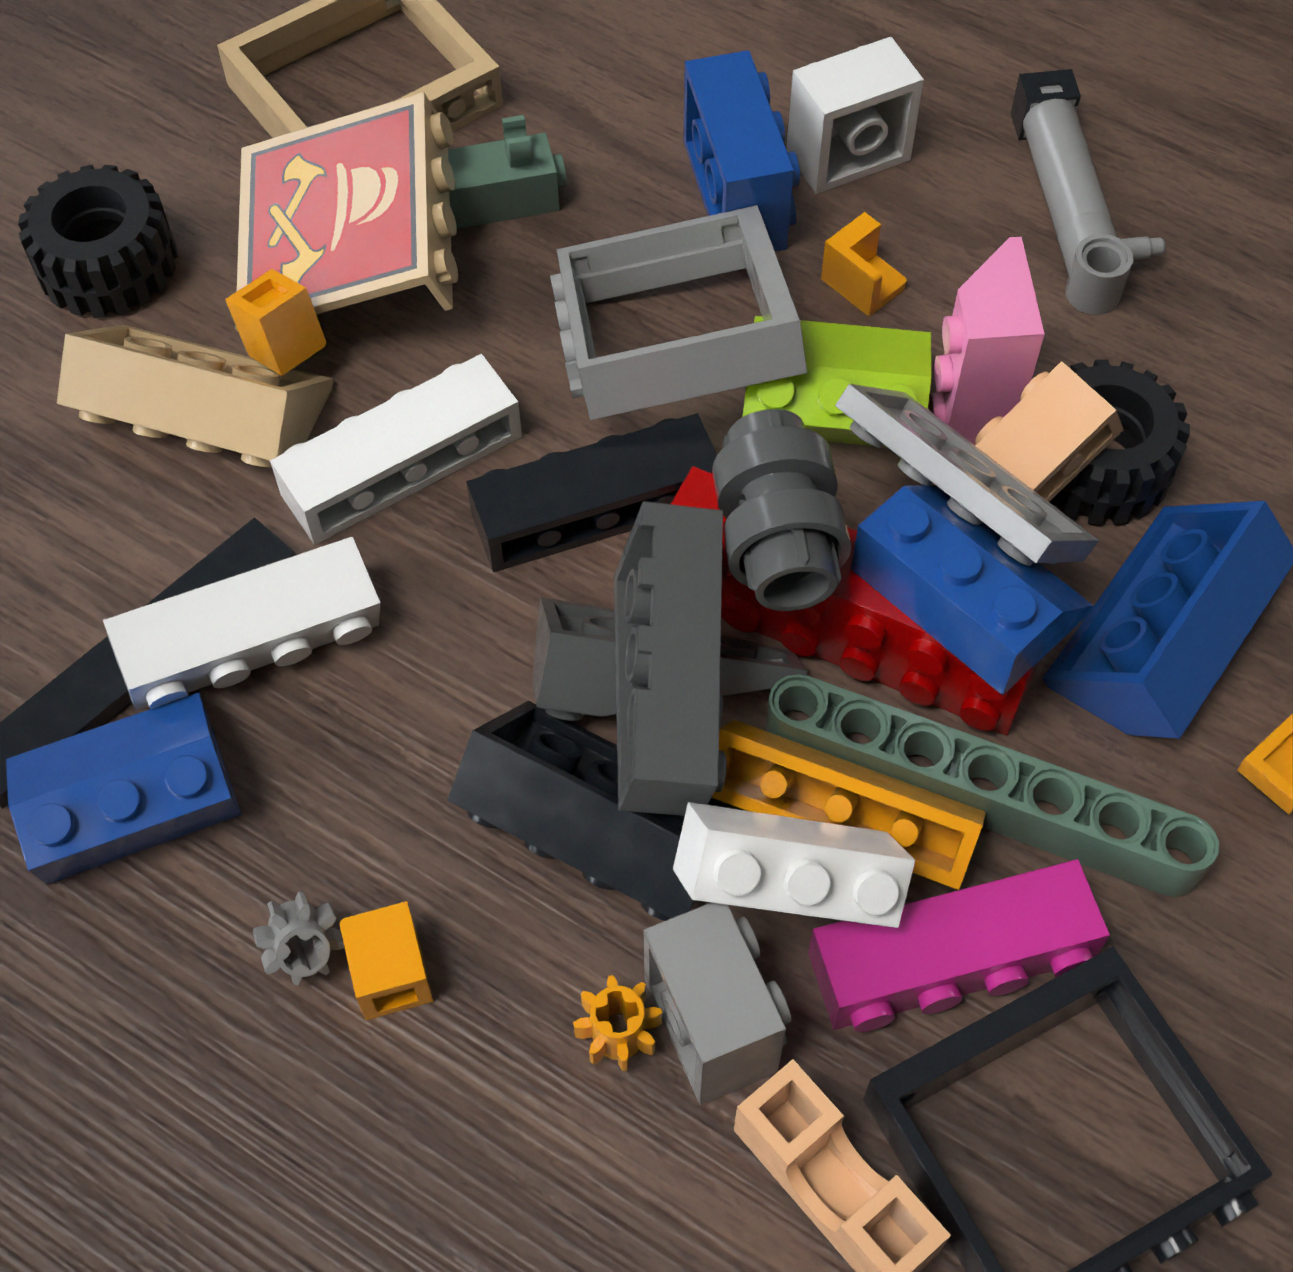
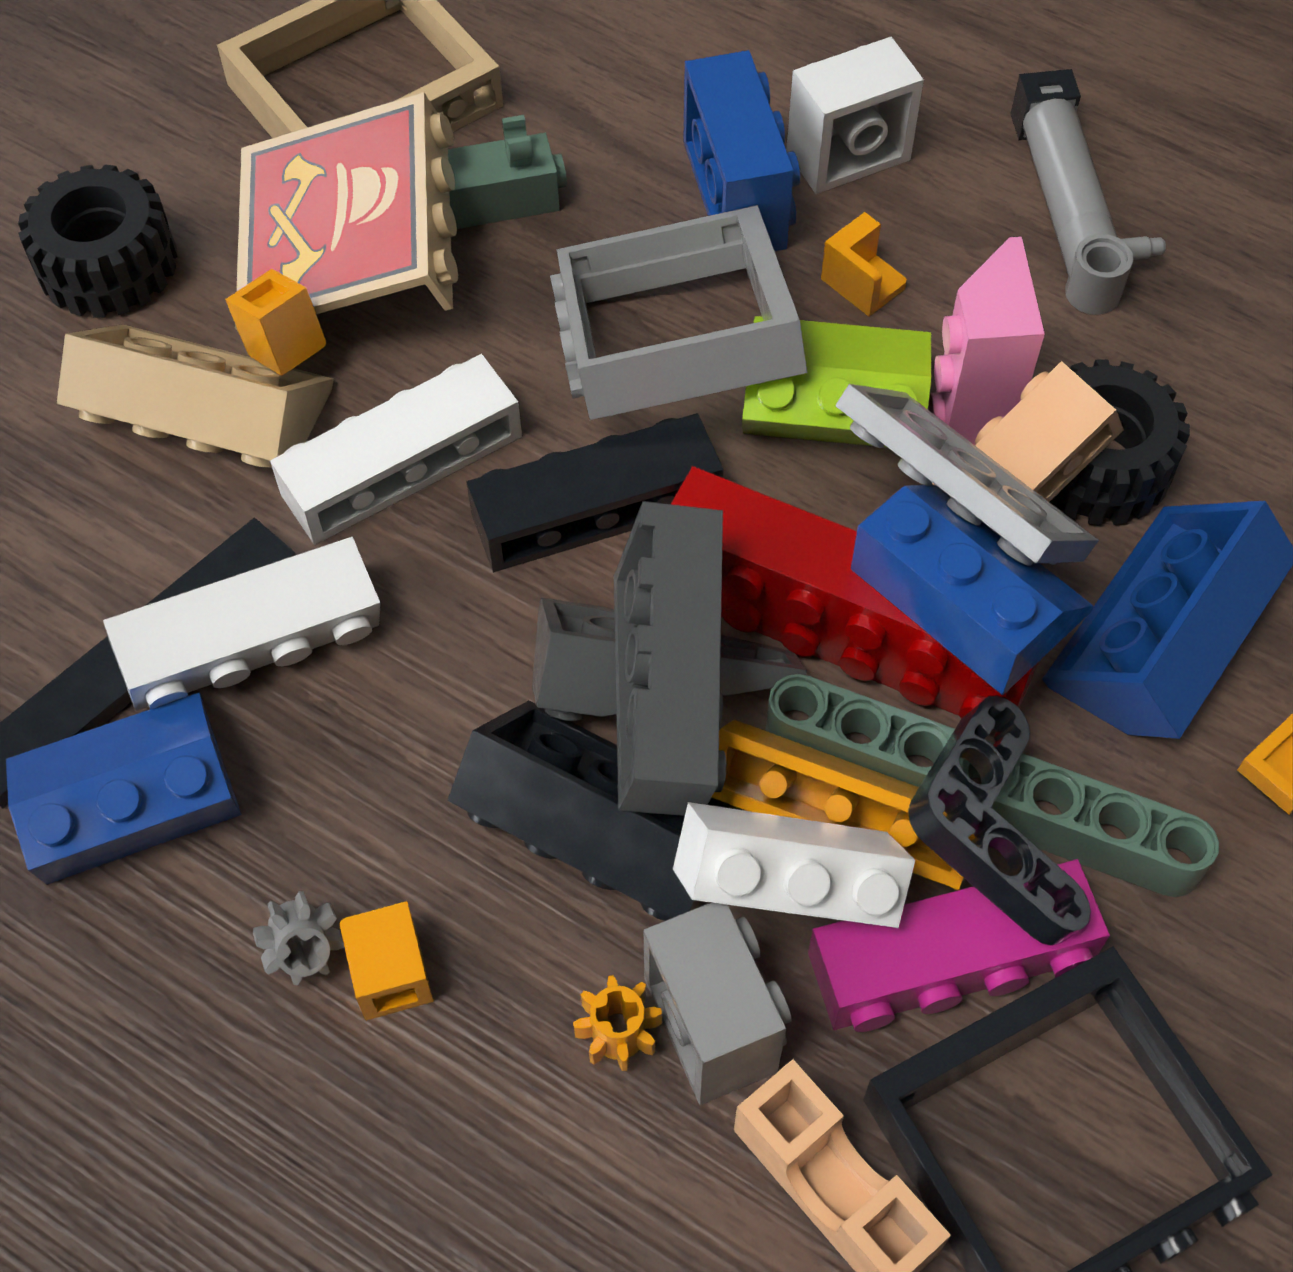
(781, 510): dark grey piece -> none
(971, 813): none -> black beam

